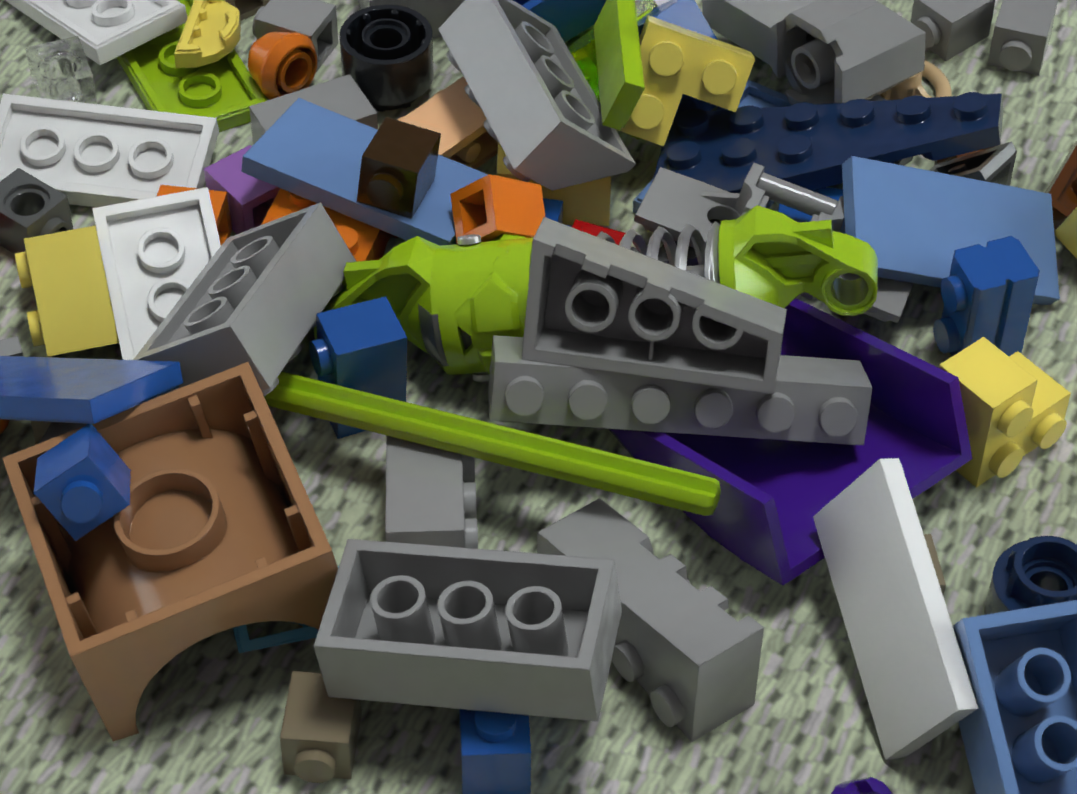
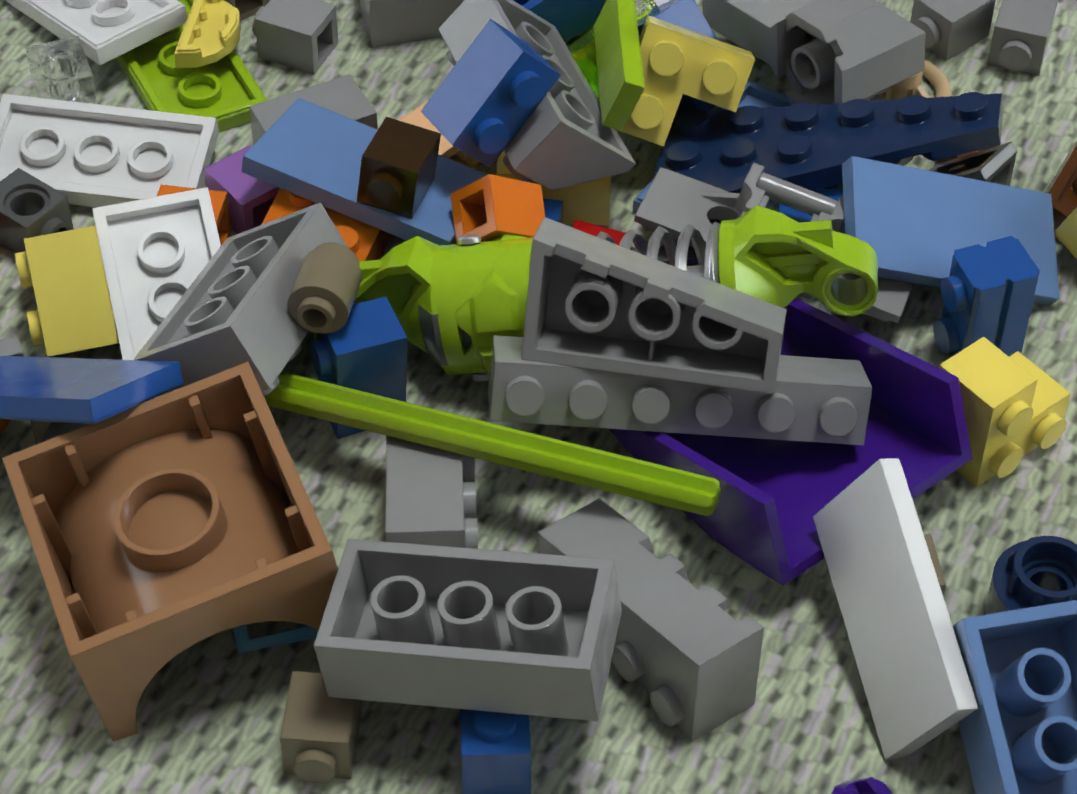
(82, 481): blue brick -> none
(282, 63): orange cone -> none
(325, 288): none -> dark tan brick
(388, 54): black piece -> none
(490, 93): none -> blue brick

